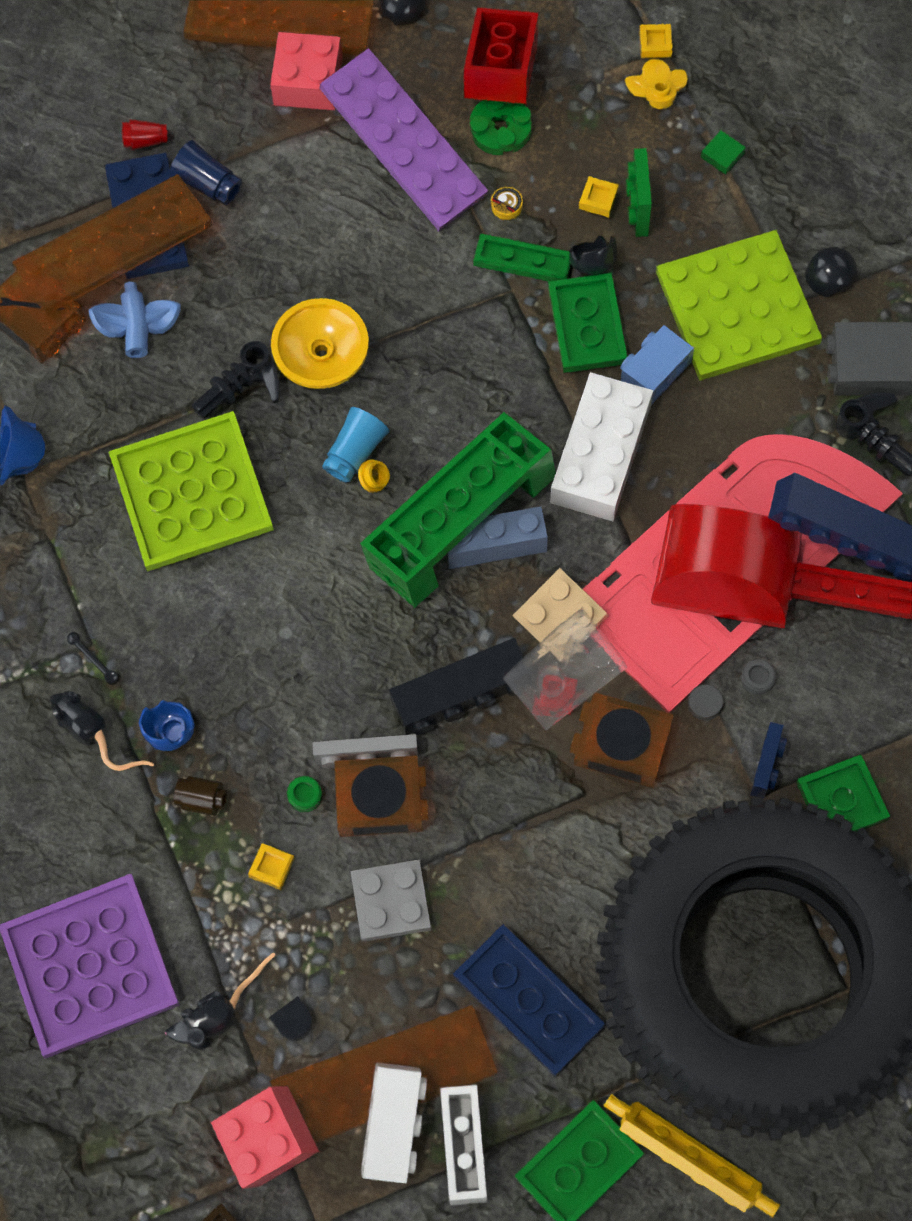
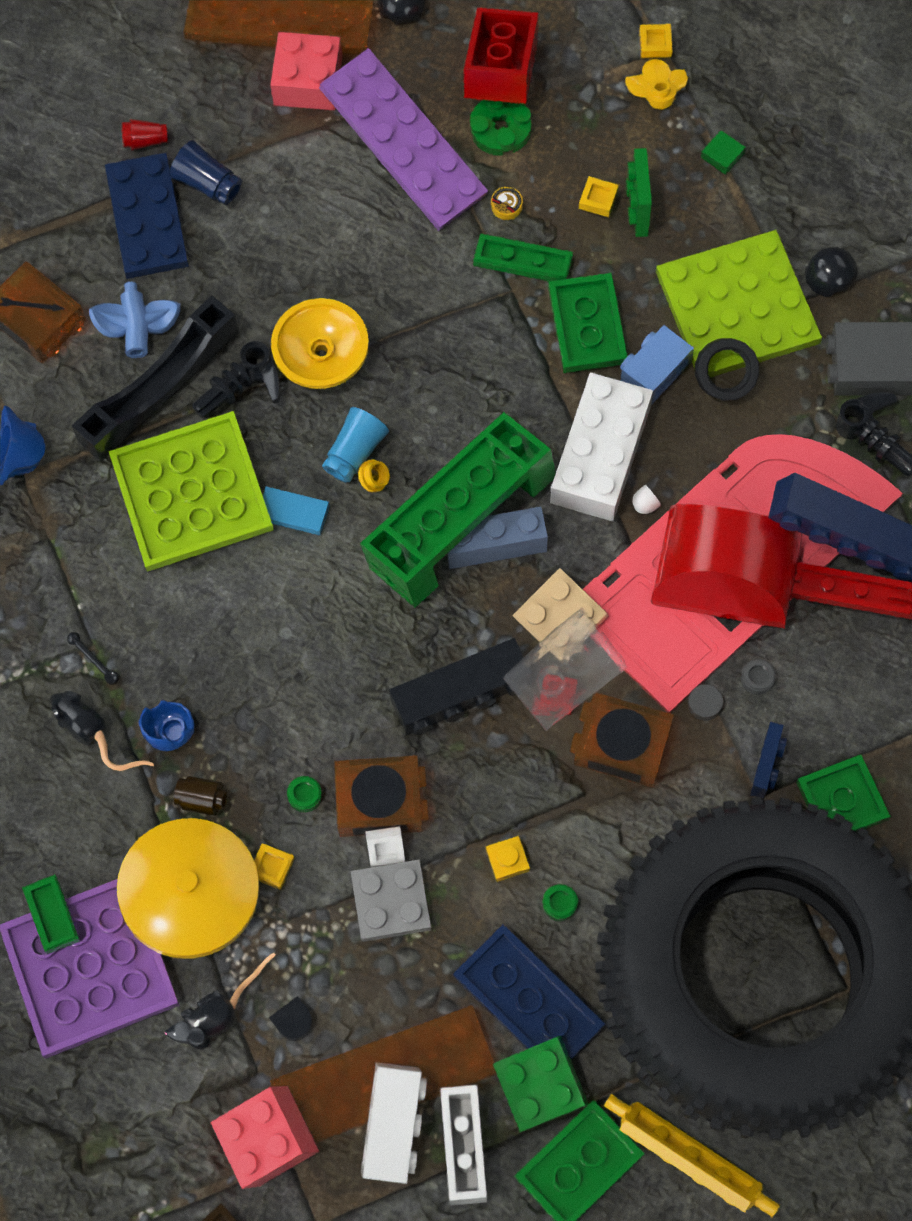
(51, 914): none -> green tile
(111, 244): clear orange plate -> none
(117, 417): none -> black arch
(188, 888): none -> yellow dish
(296, 510): none -> dark azure tile
(364, 748): light grey plate -> none
(385, 846): none -> white plate
(507, 858): none -> yellow plate
(540, 1083): none -> green plate
(560, 902): none -> green tile
(595, 256): black hair -> none
(645, 501): none -> white hinge
(744, 386): none -> black tyre

